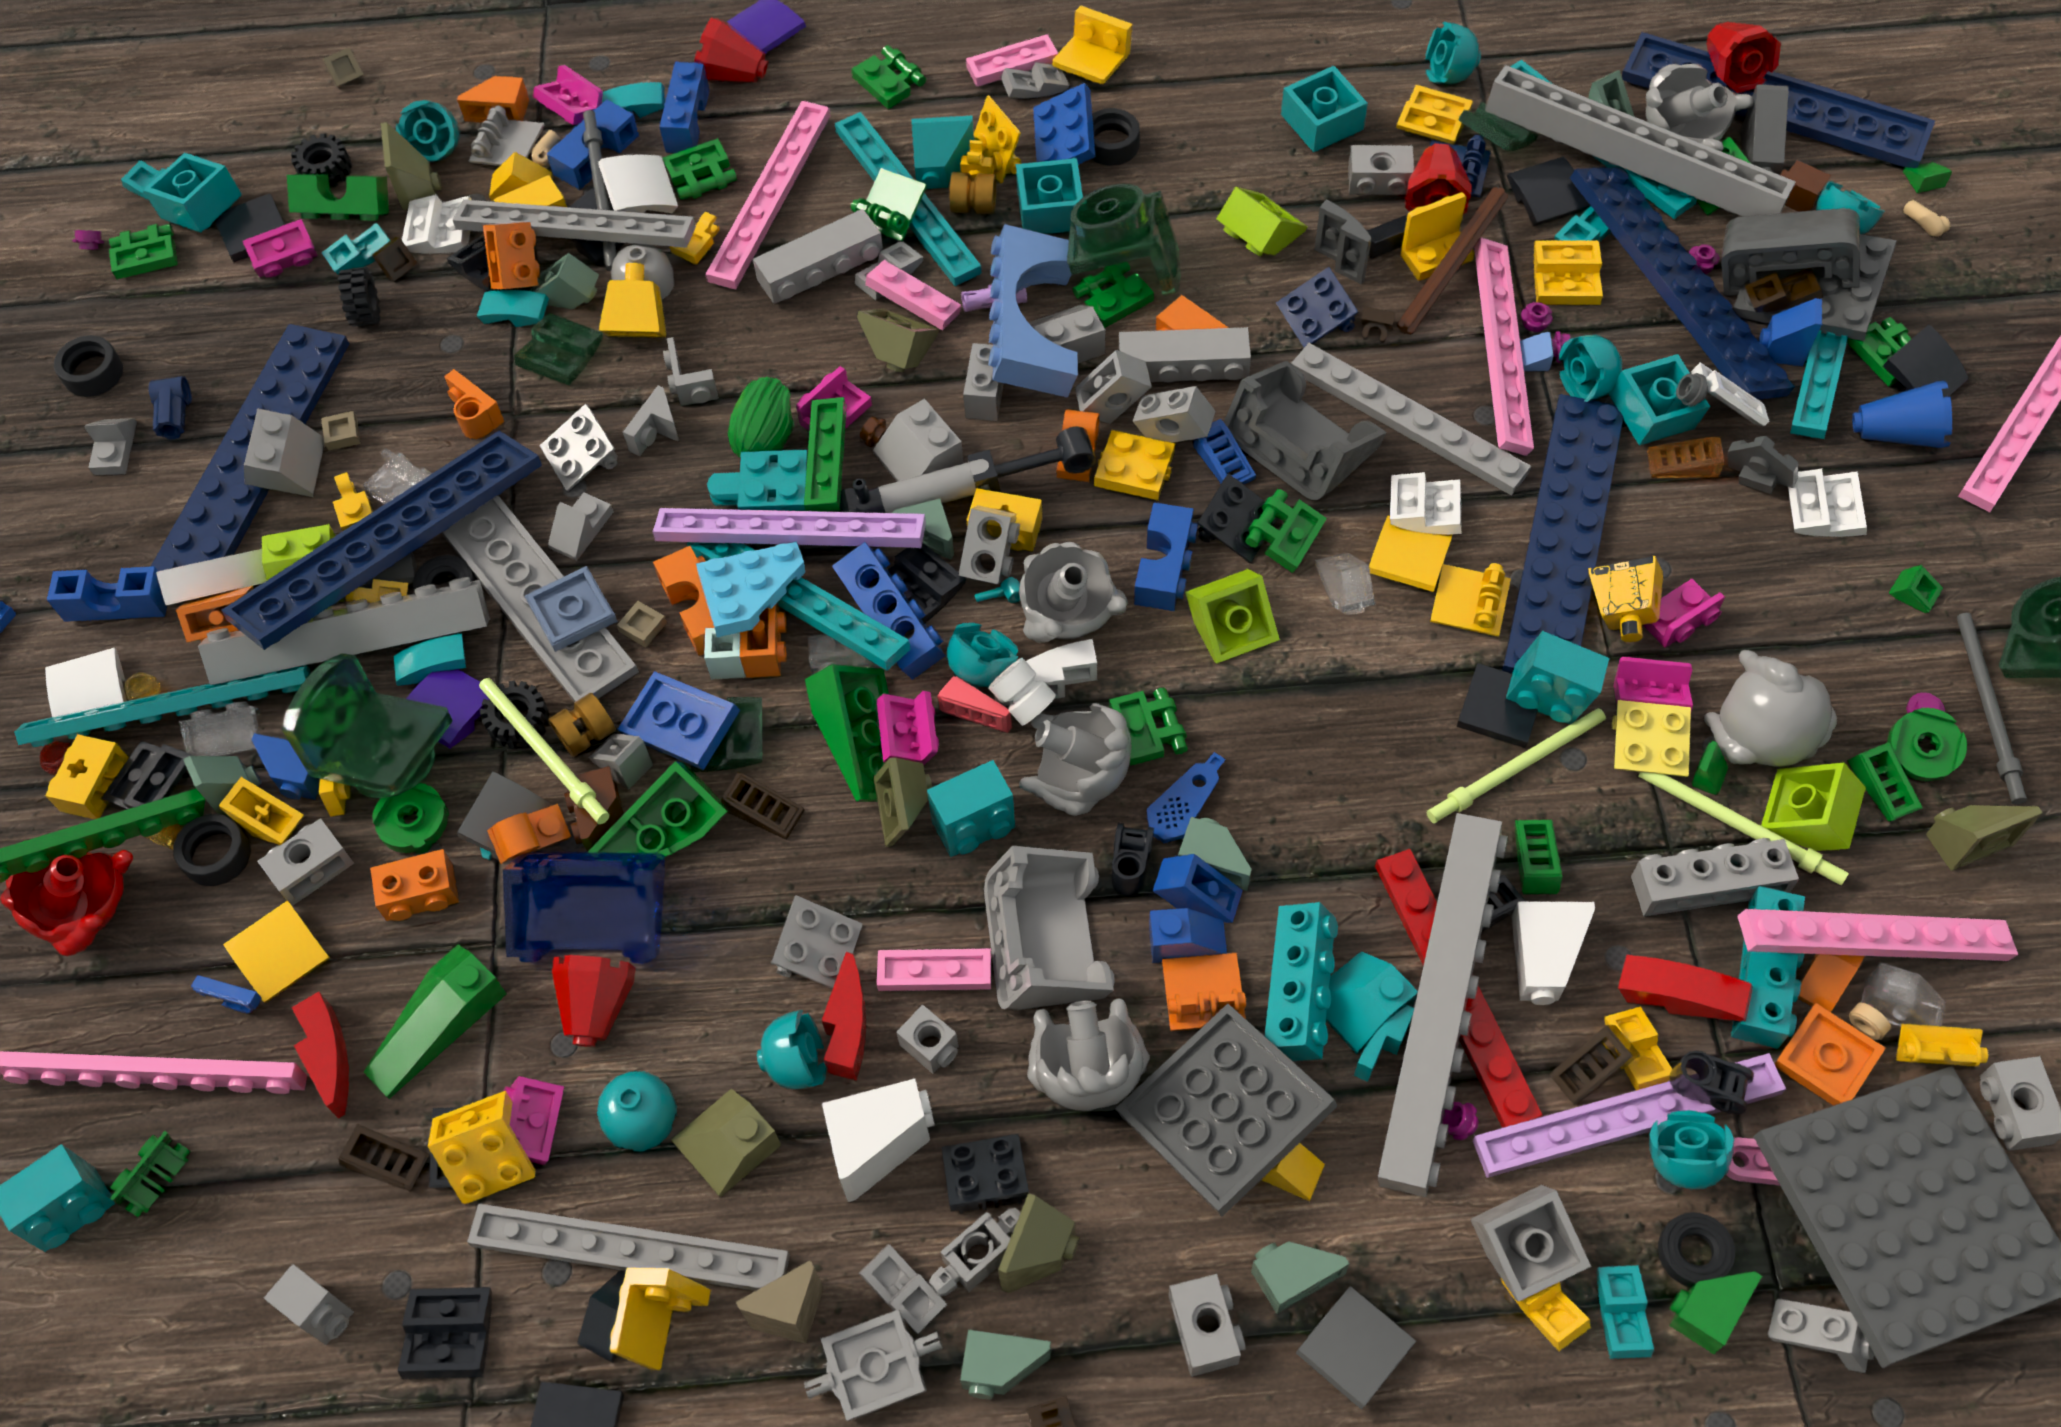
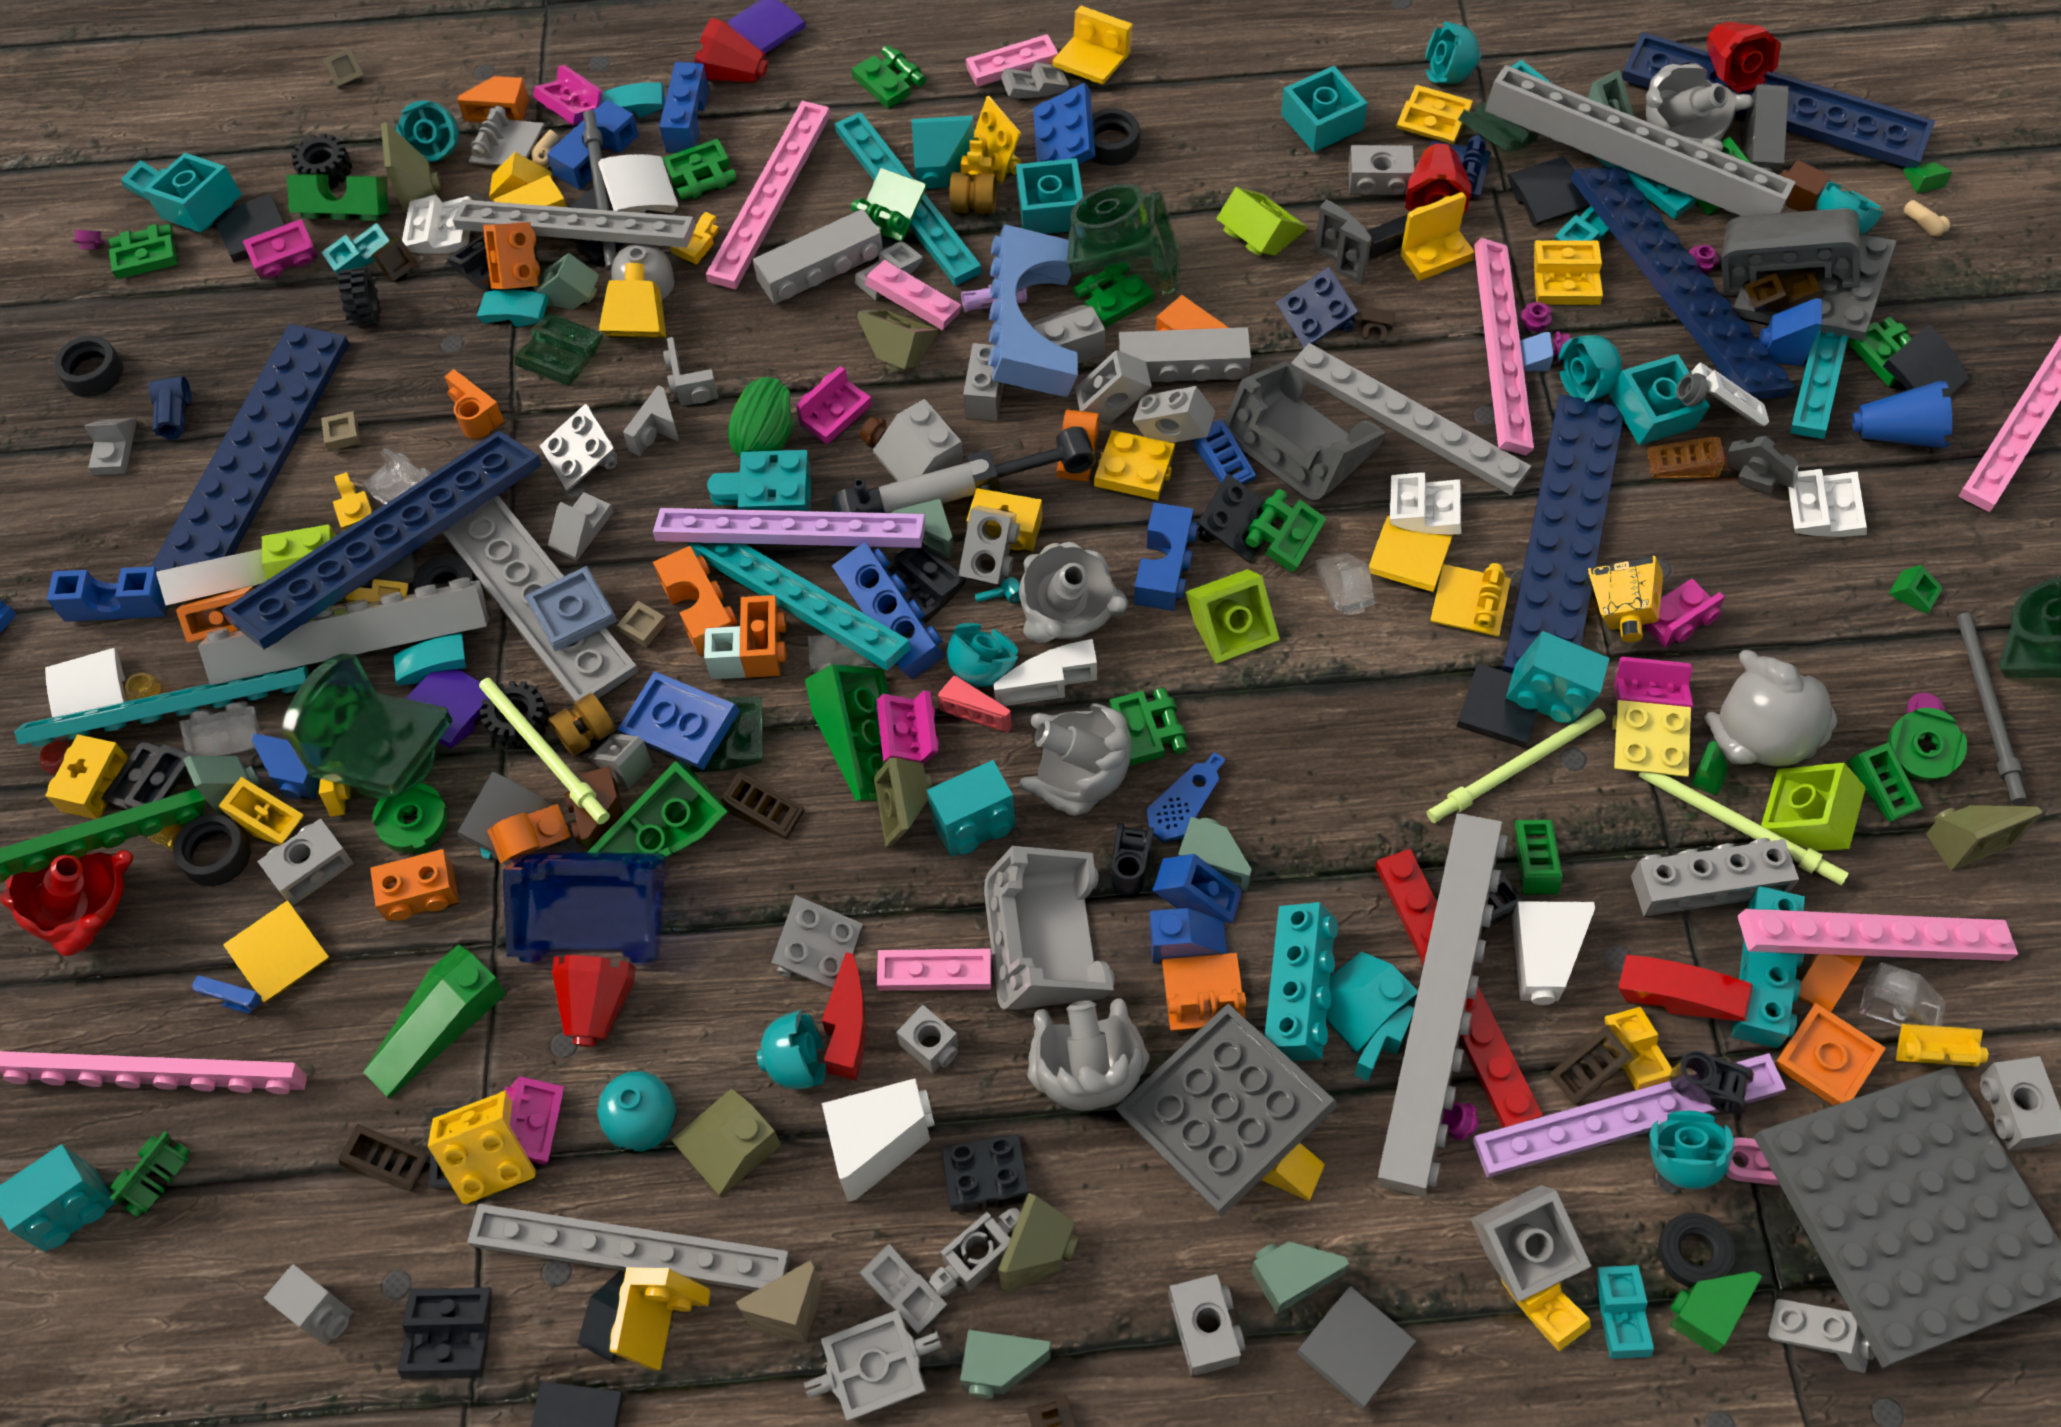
(283, 454): light grey slope -> none
(324, 1051): red slope -> none
(747, 584): medium azure plate -> none
(825, 455): green plate -> none
(1023, 693): white wheel -> none
(1452, 261): reddish brown axle -> none
(1869, 1021): tan tile -> none

